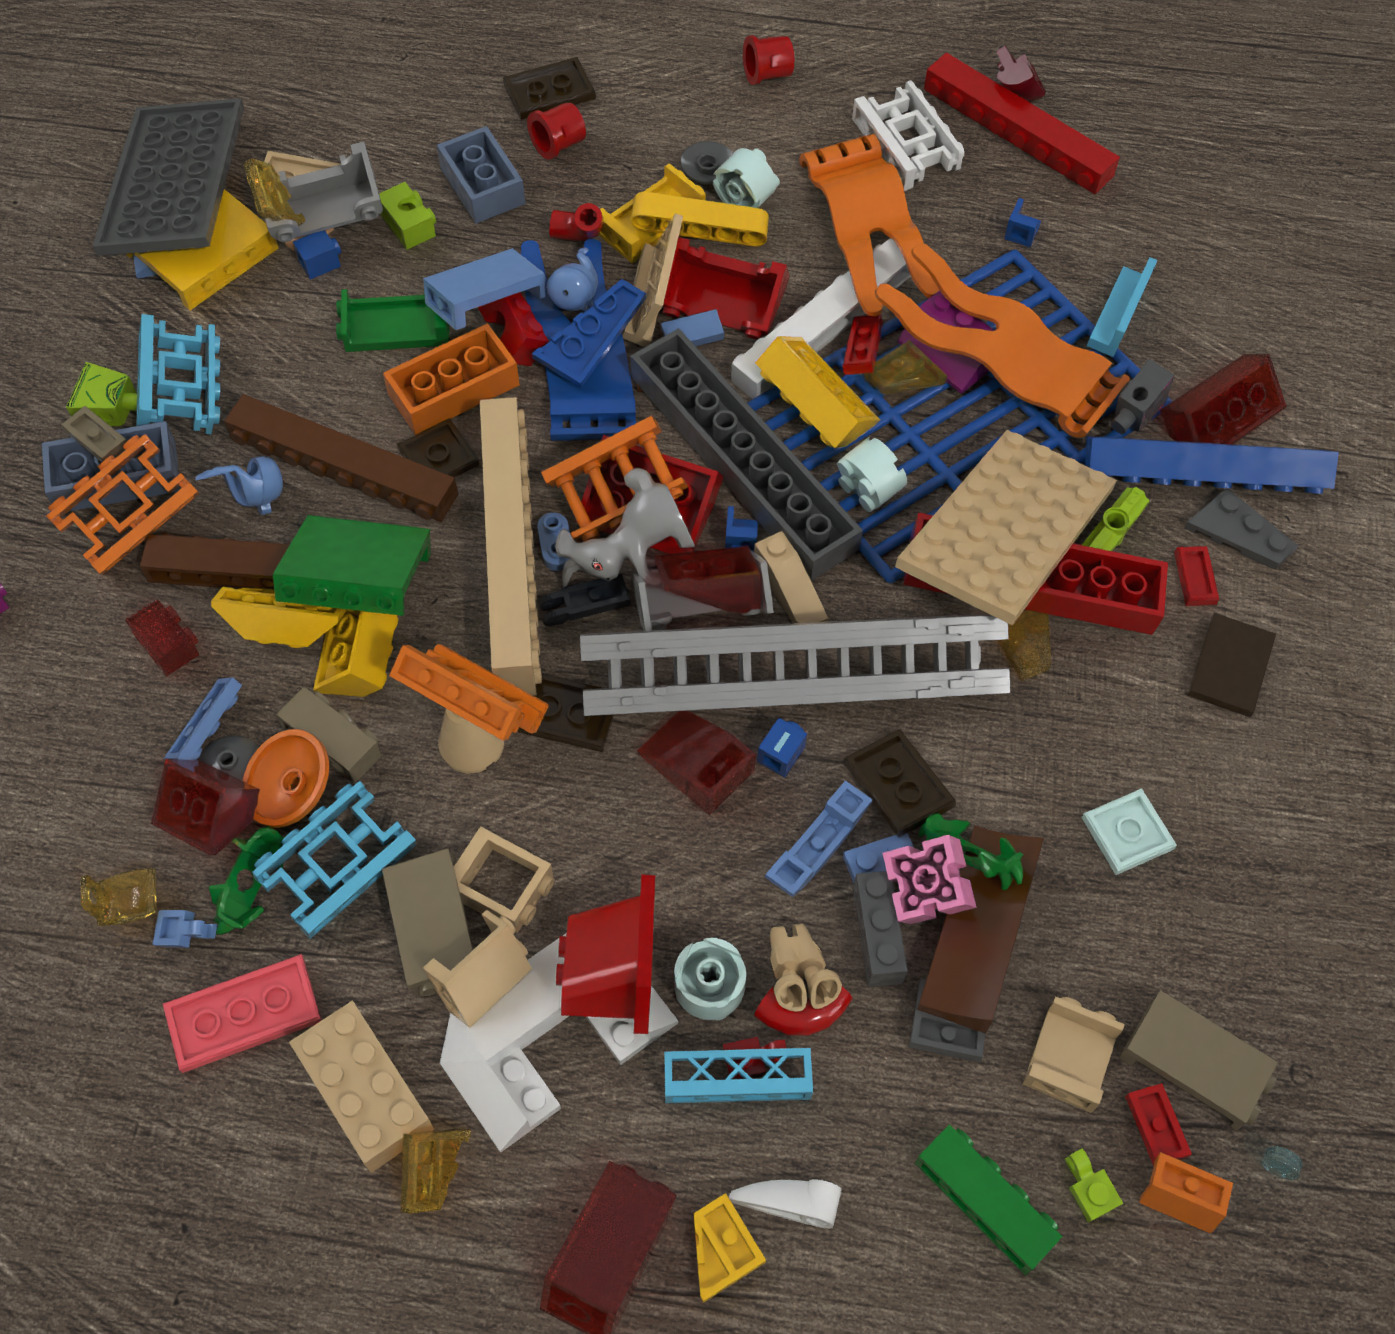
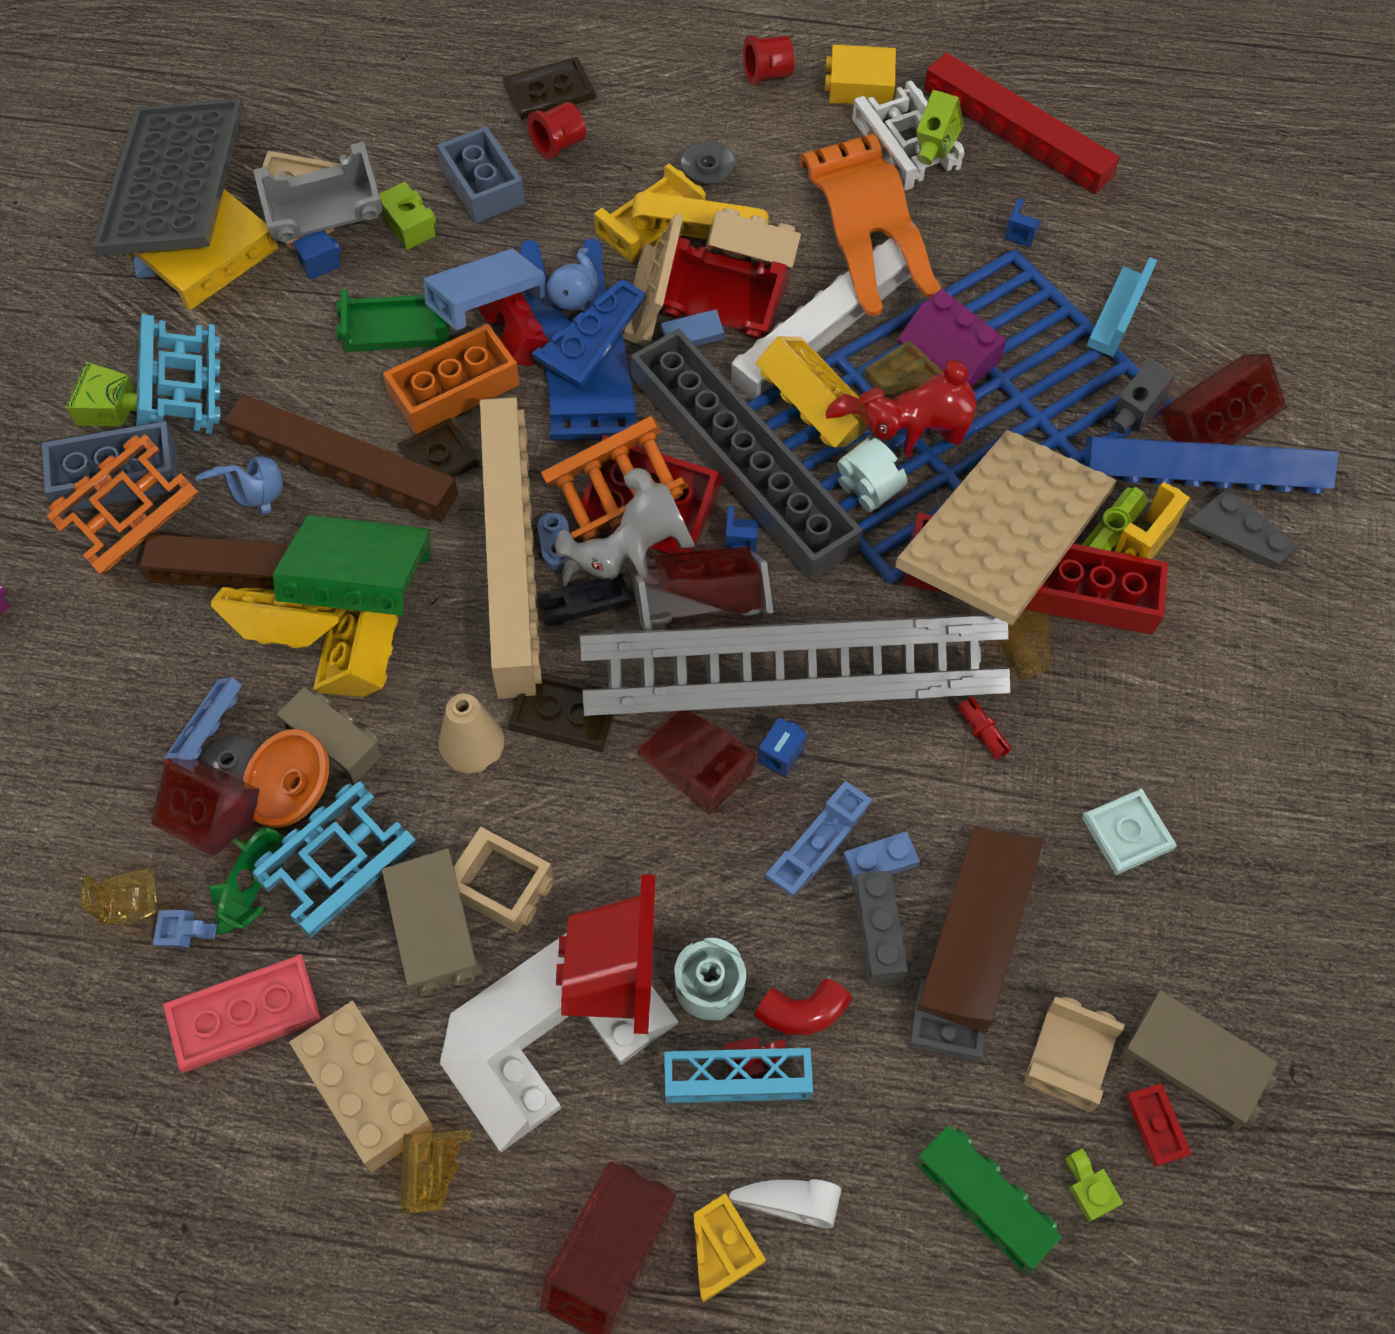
(94, 434): dark tan plate -> none
(162, 636): clear red brick -> none
(269, 192): clear yellow wing -> none
(469, 690): orange fence -> none
(483, 974): tan panel -> none
(578, 225): red cylinder -> none
(745, 179): light aqua brick -> none
(752, 239): none -> tan brick
(790, 580): tan slope -> none
(799, 958): tan piece -> none
(859, 73): none -> yellow brick
(863, 345): red tile -> none
(899, 782): dark brown tile -> none
(929, 880): bright pink brick -> none
(938, 404): none -> red animal
(939, 127): none -> lime torso
(984, 728): none -> red pin
(1005, 865): green piece -> none
(1018, 353): orange flag -> none
(1019, 76): brick -> none
(1164, 515): none -> yellow panel
(1187, 1193): orange panel -> none
(1196, 576): red tile -> none
(1232, 665): dark brown tile -> none
(1282, 1163): clear light blue tile -> none

